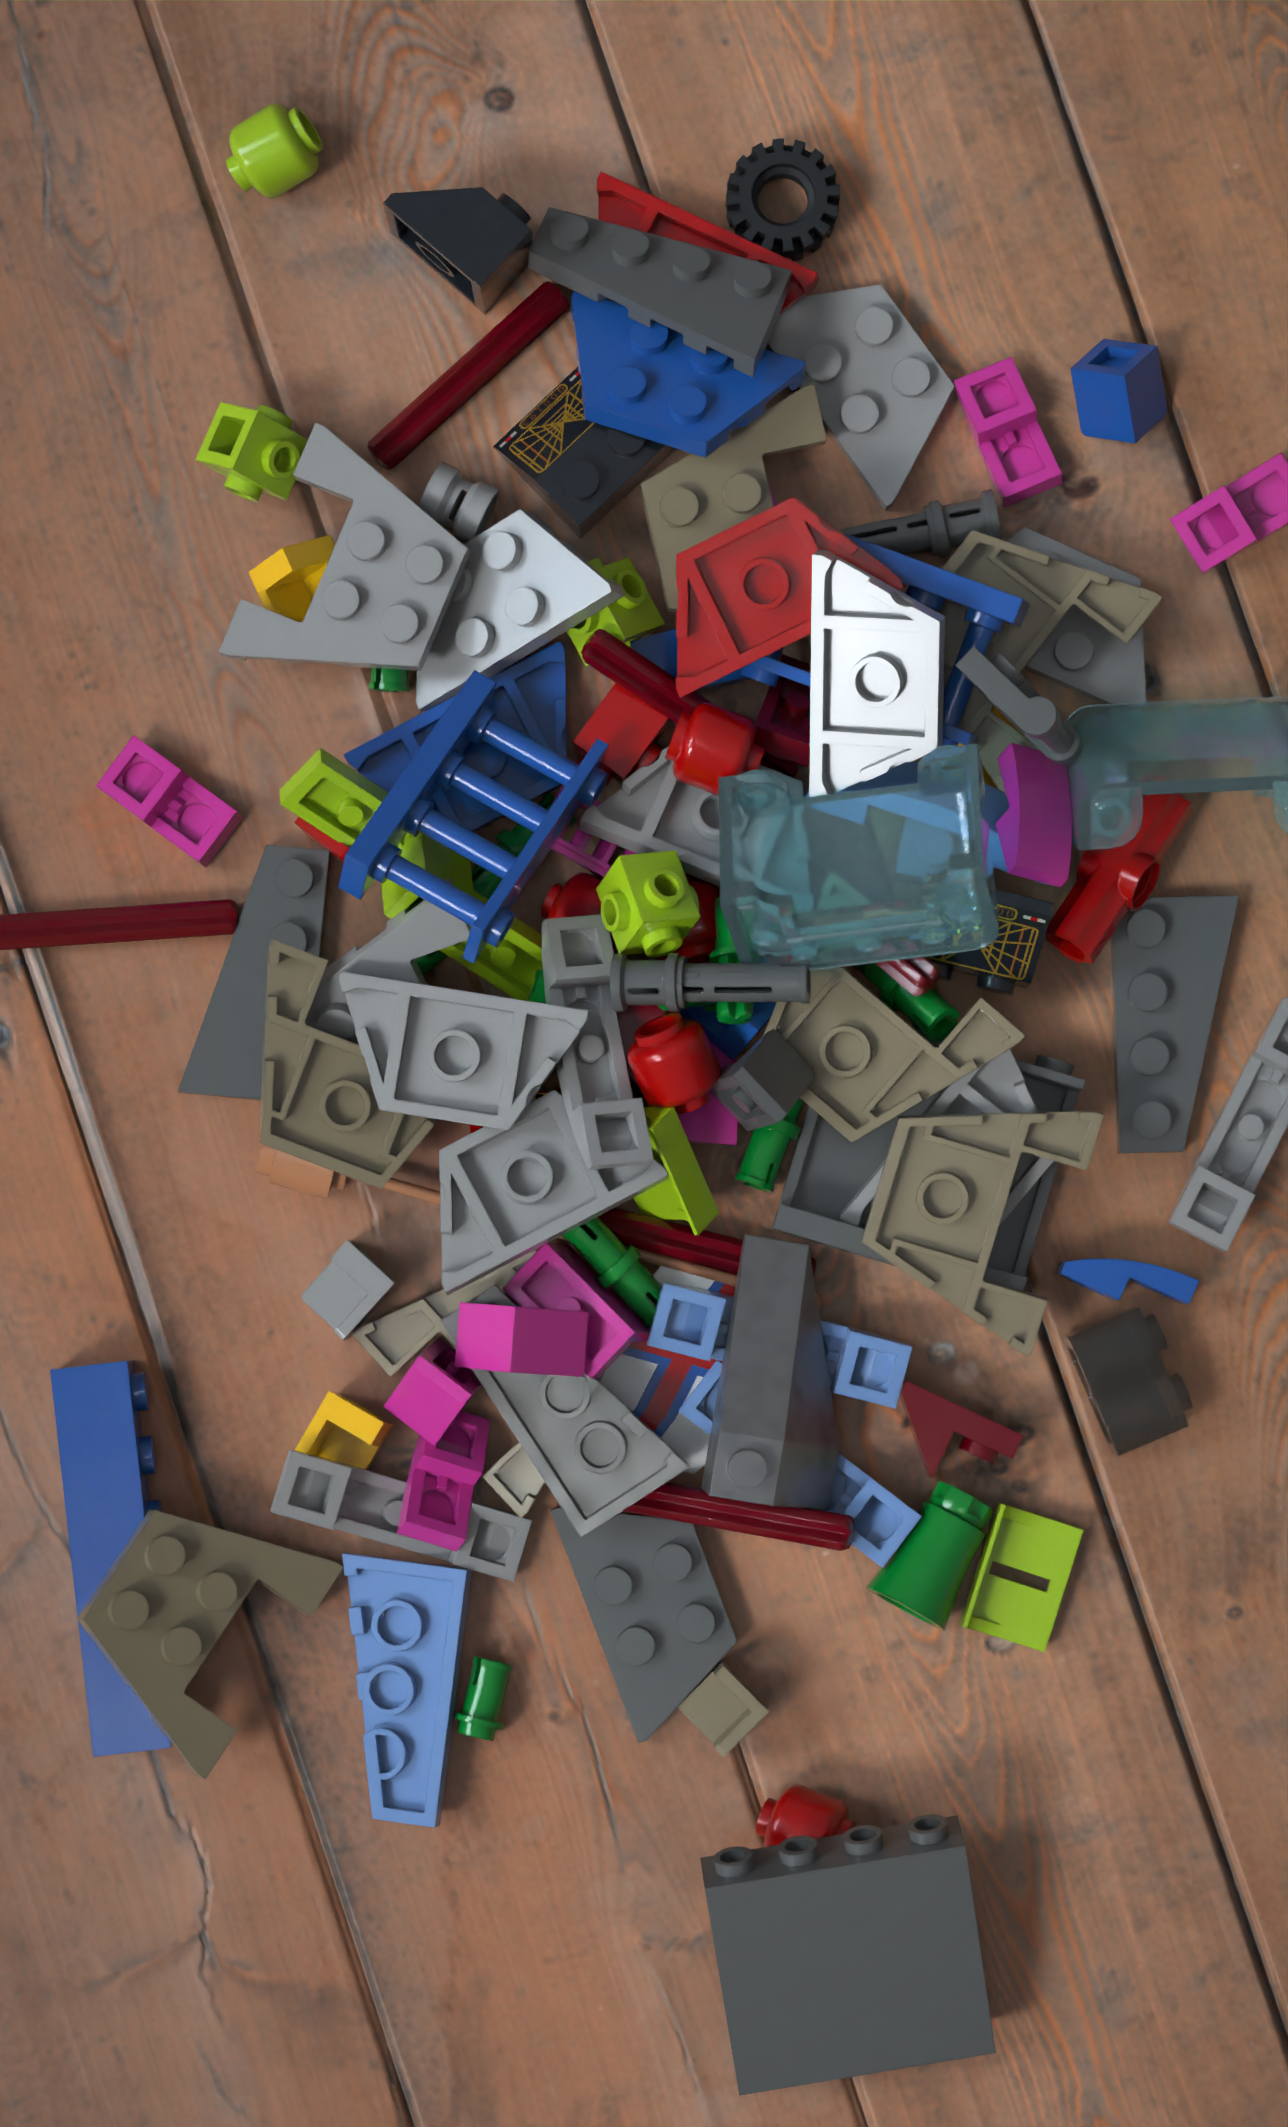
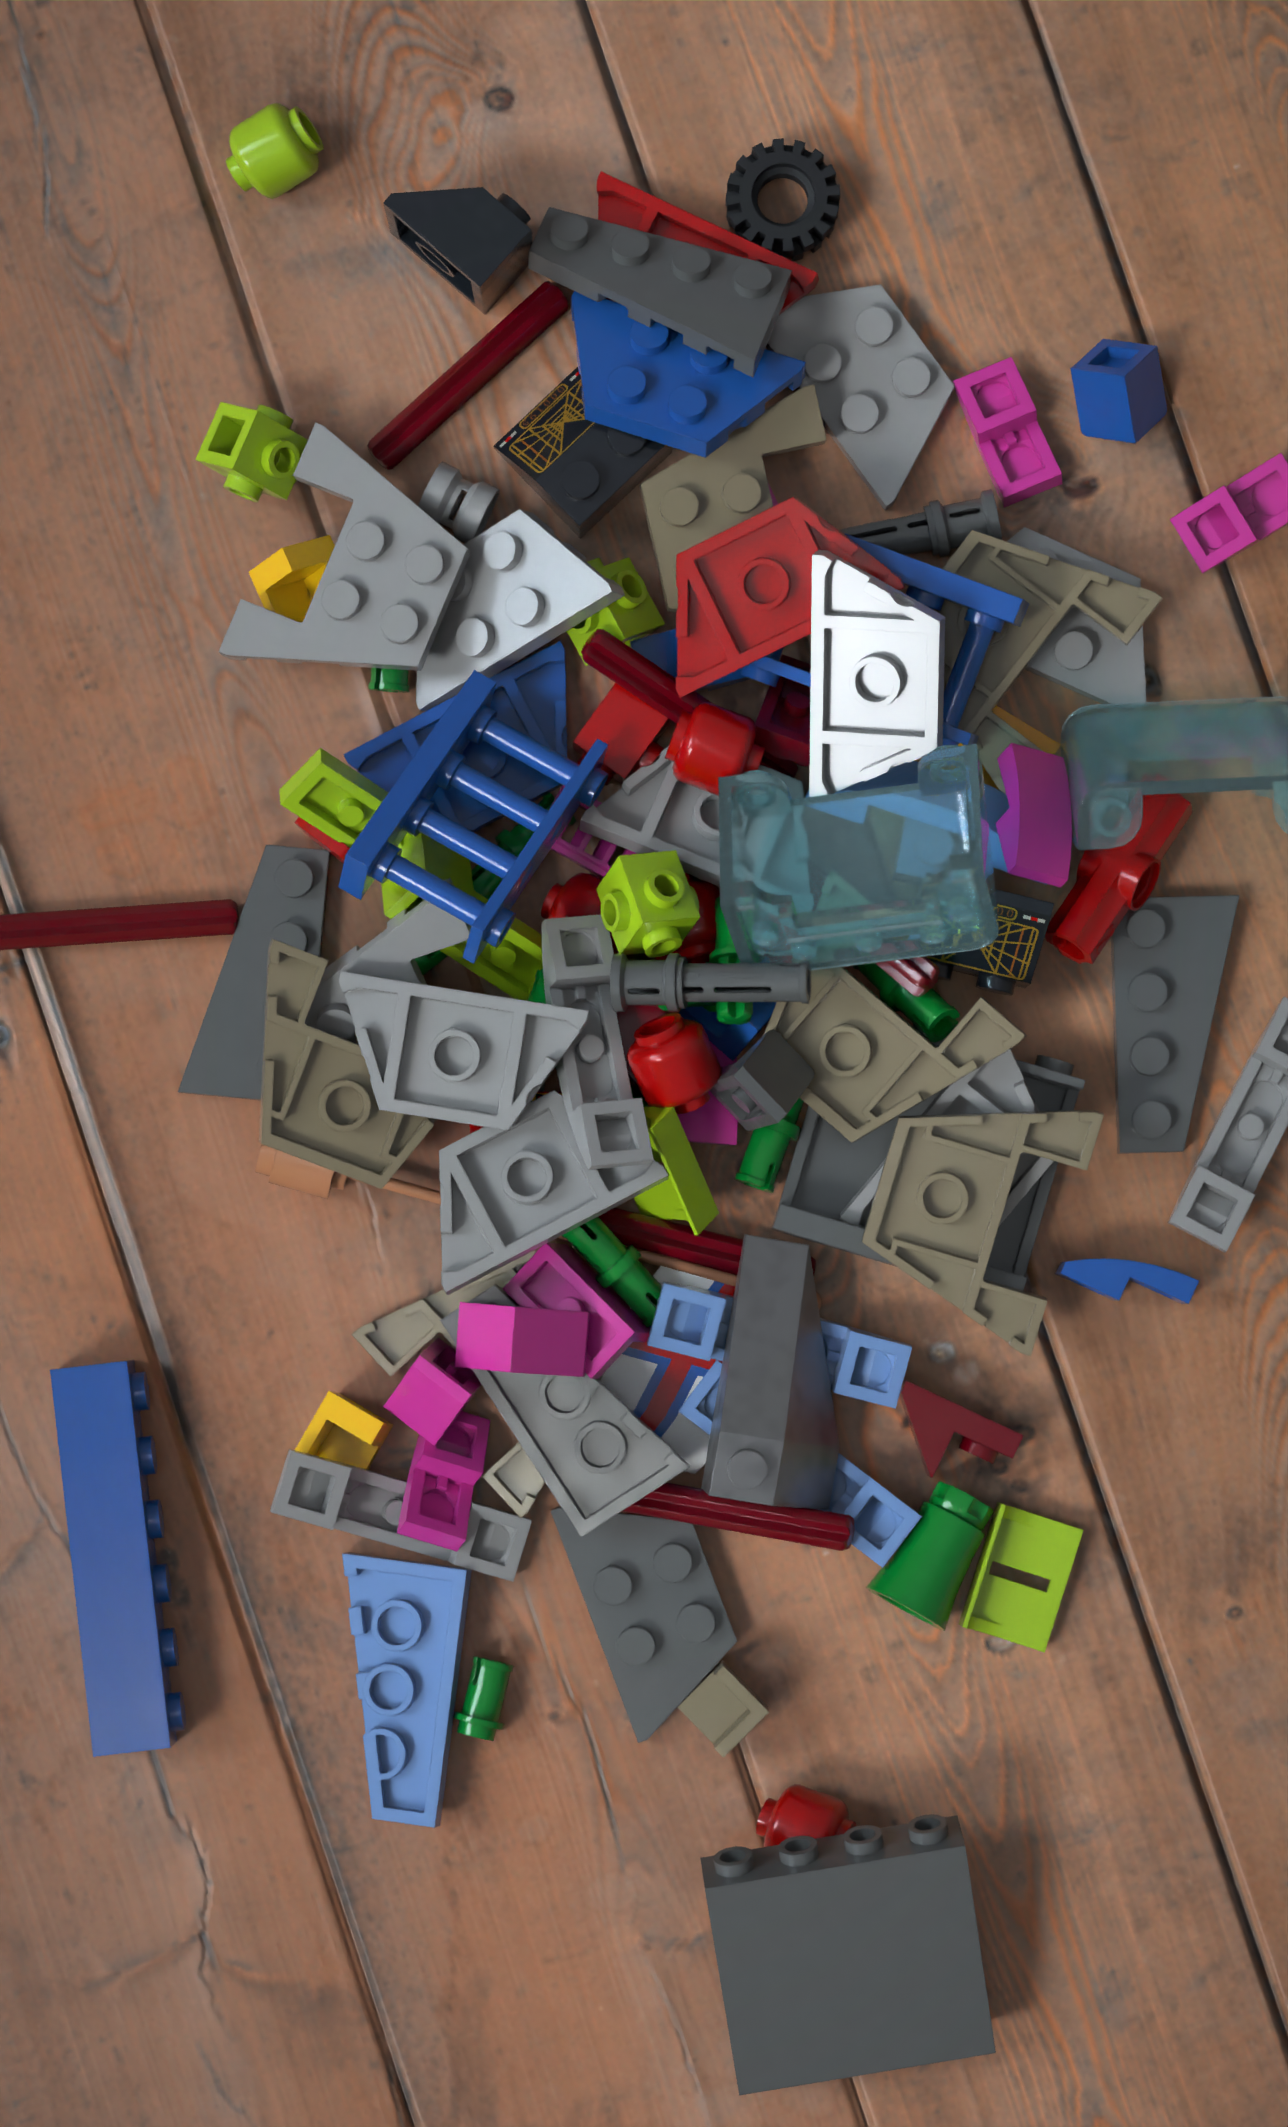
(169, 801): dark pink slope -> none
(171, 1604): dark tan wing -> none
(348, 1289): light grey panel -> none
(1022, 706): dark grey plate -> none
(1128, 1380): clear smoke brick -> none

